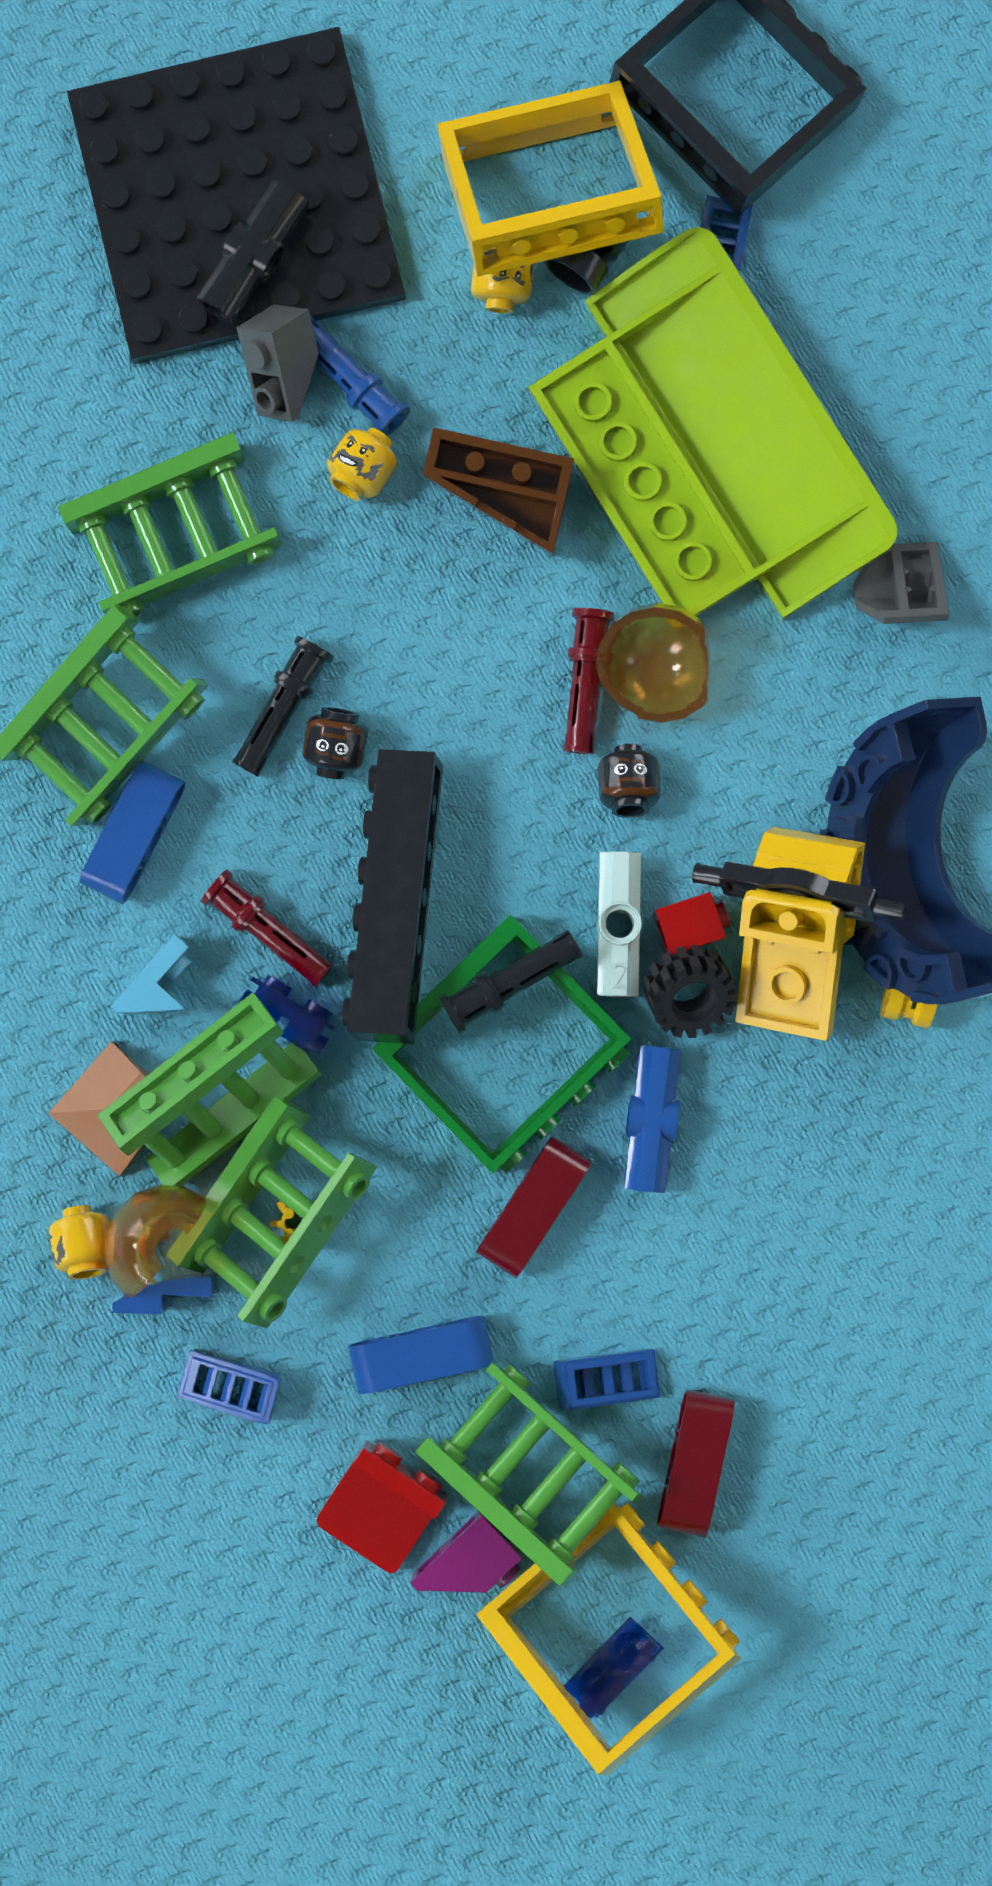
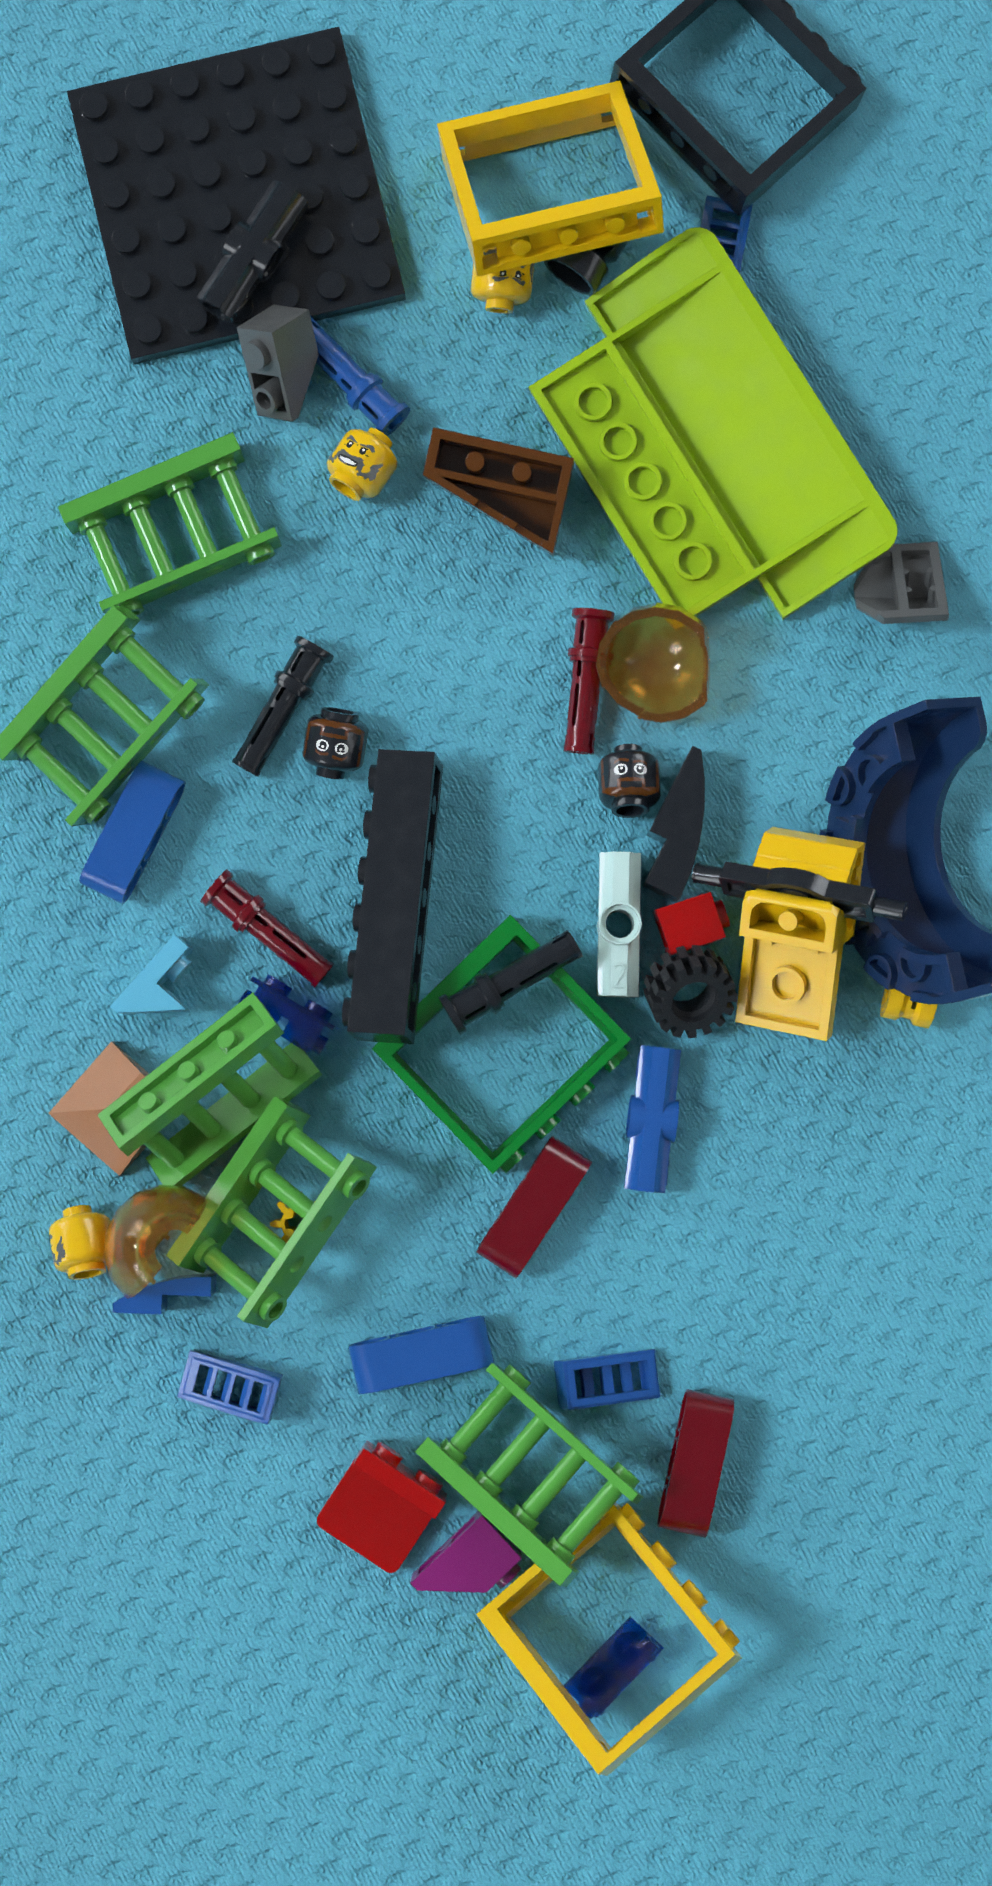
(678, 829): none -> black slope

